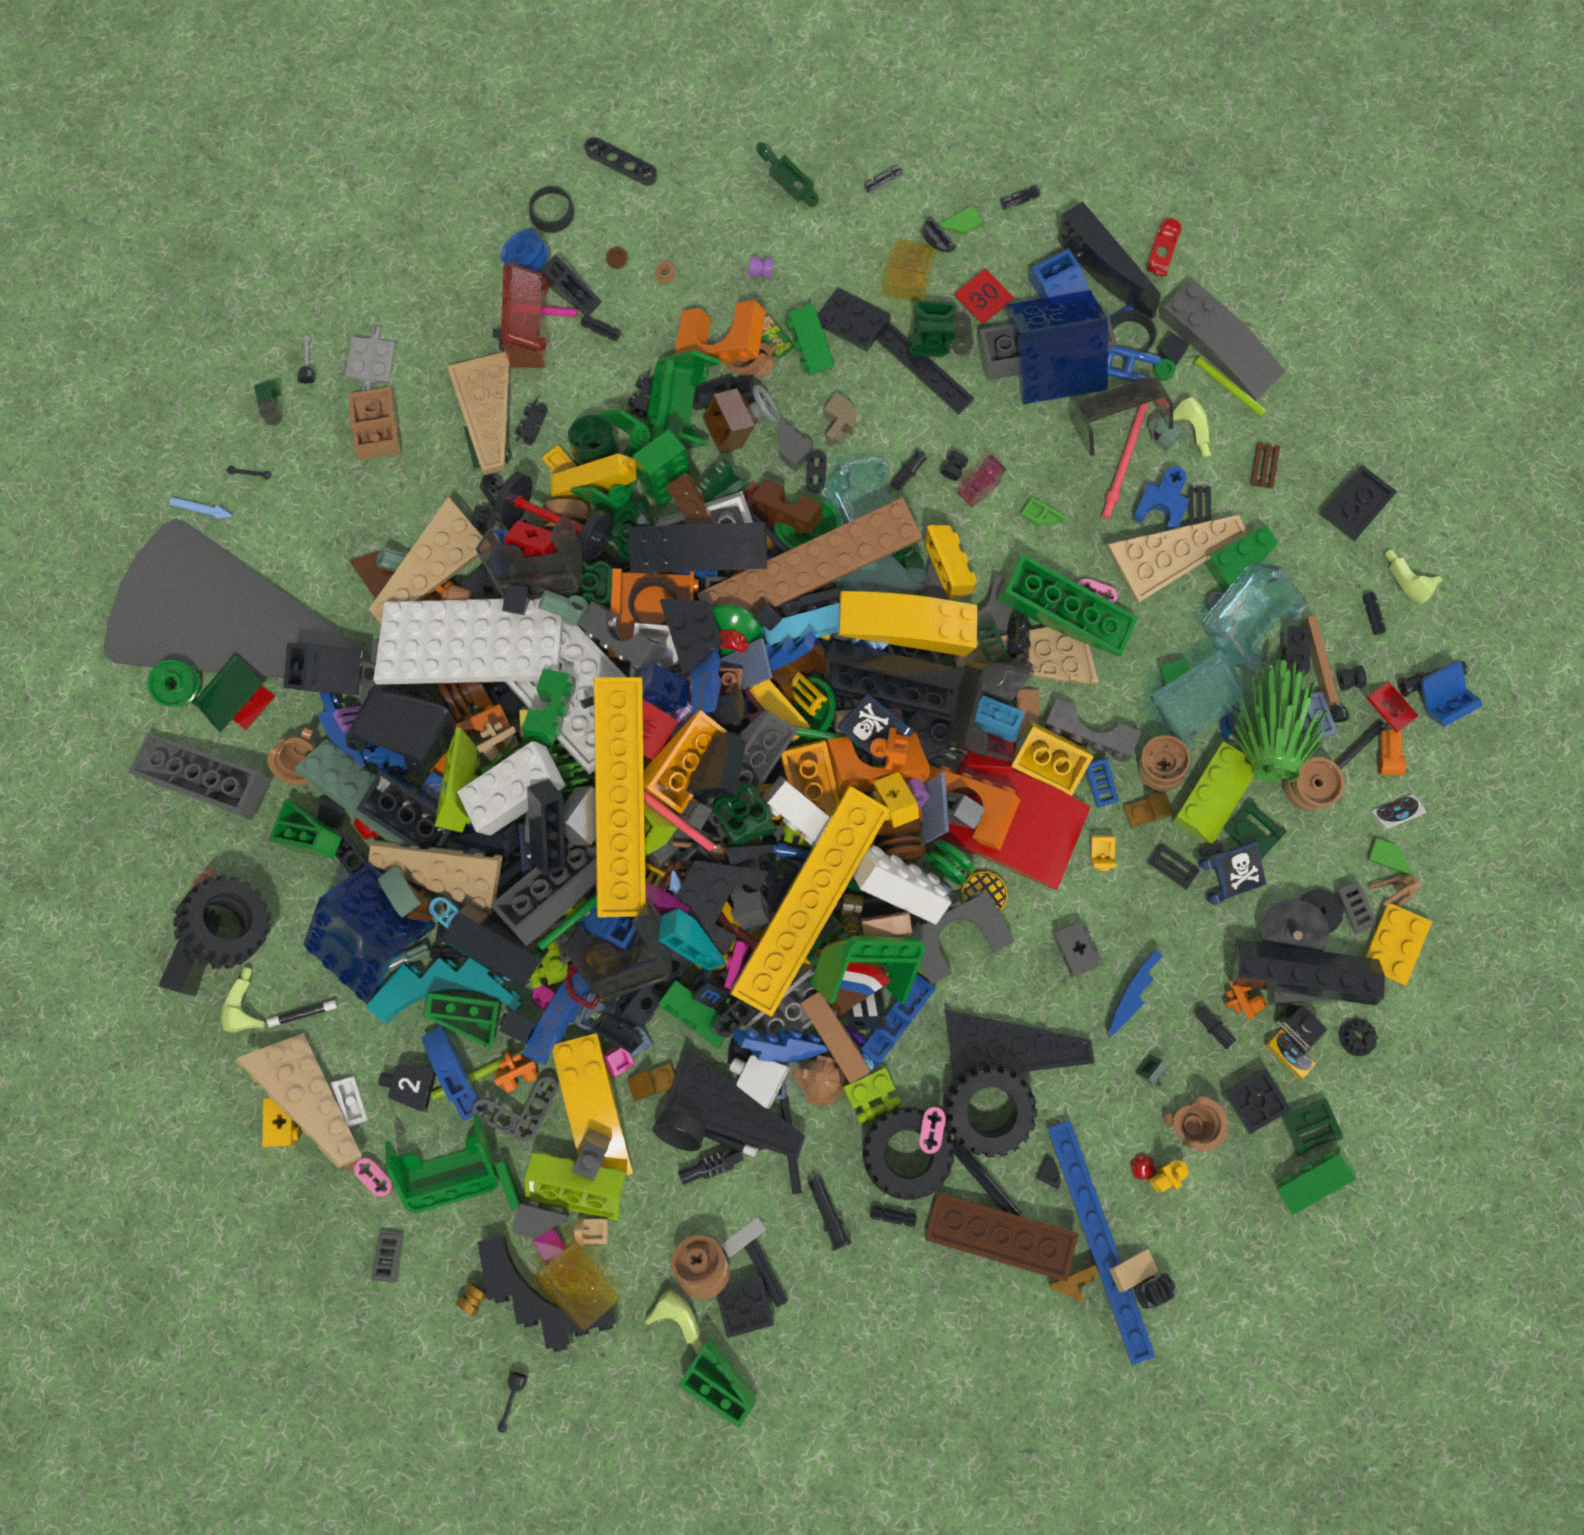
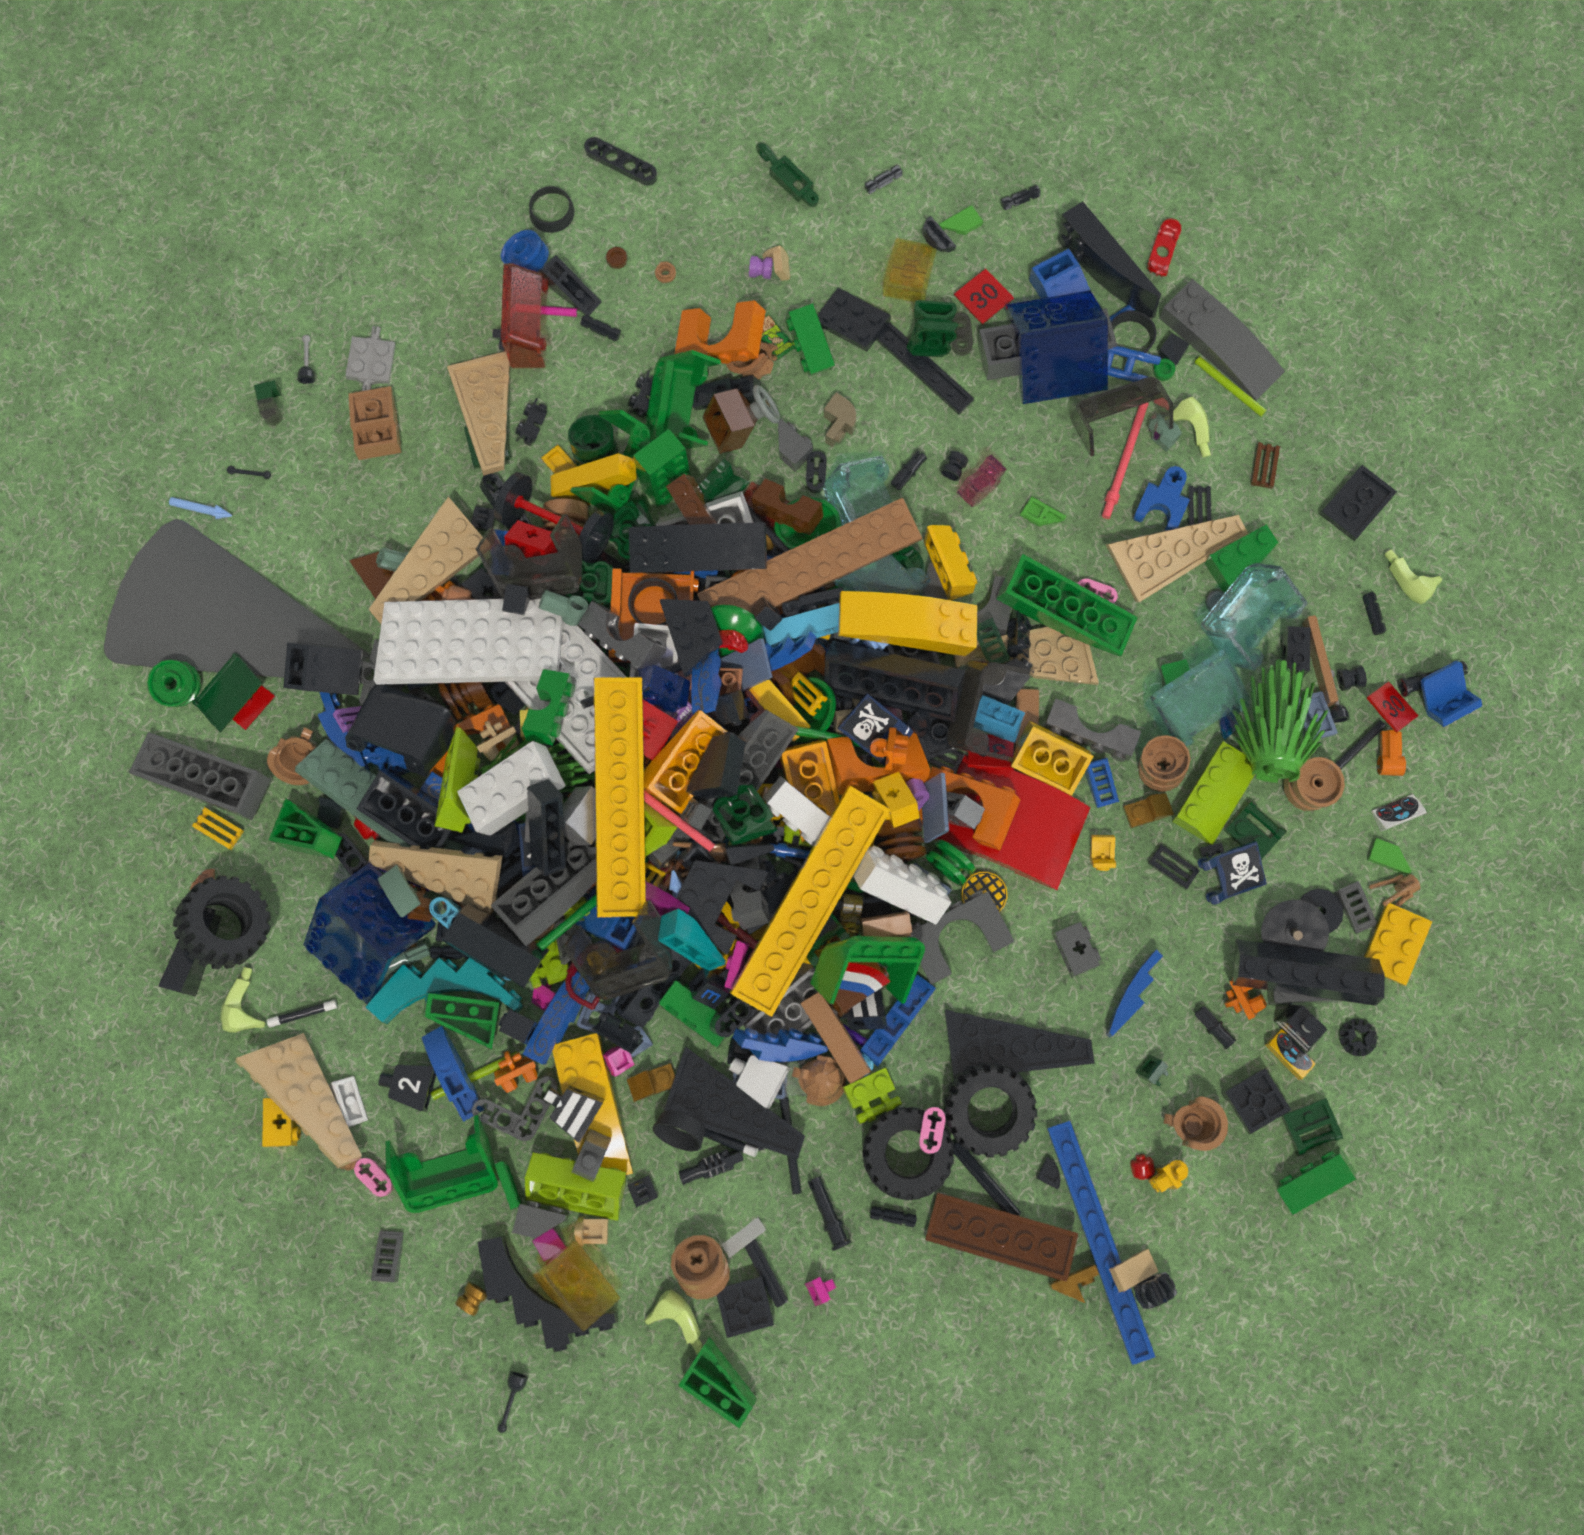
(202, 819): none -> yellow tile
(573, 1110): none -> torso
(642, 1191): none -> black tile
(780, 260): none -> tan tile
(819, 1290): none -> dark pink tile

